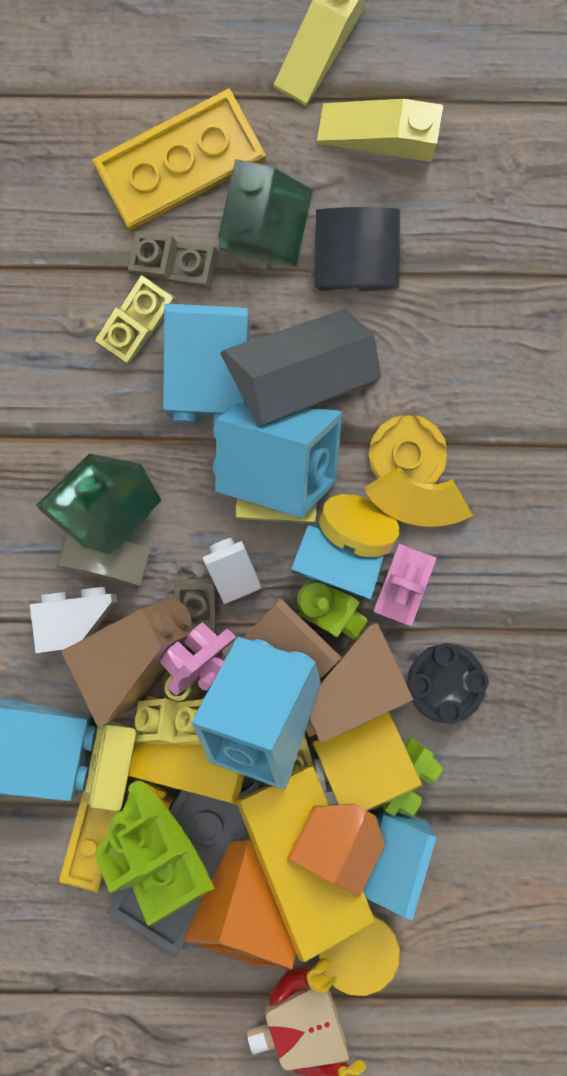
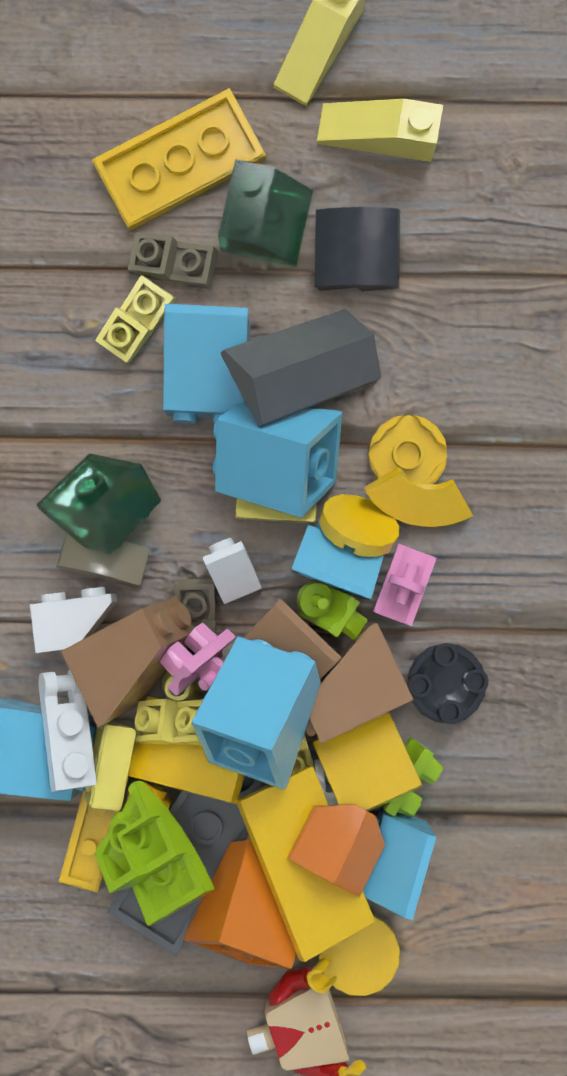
(66, 733): none -> white plate

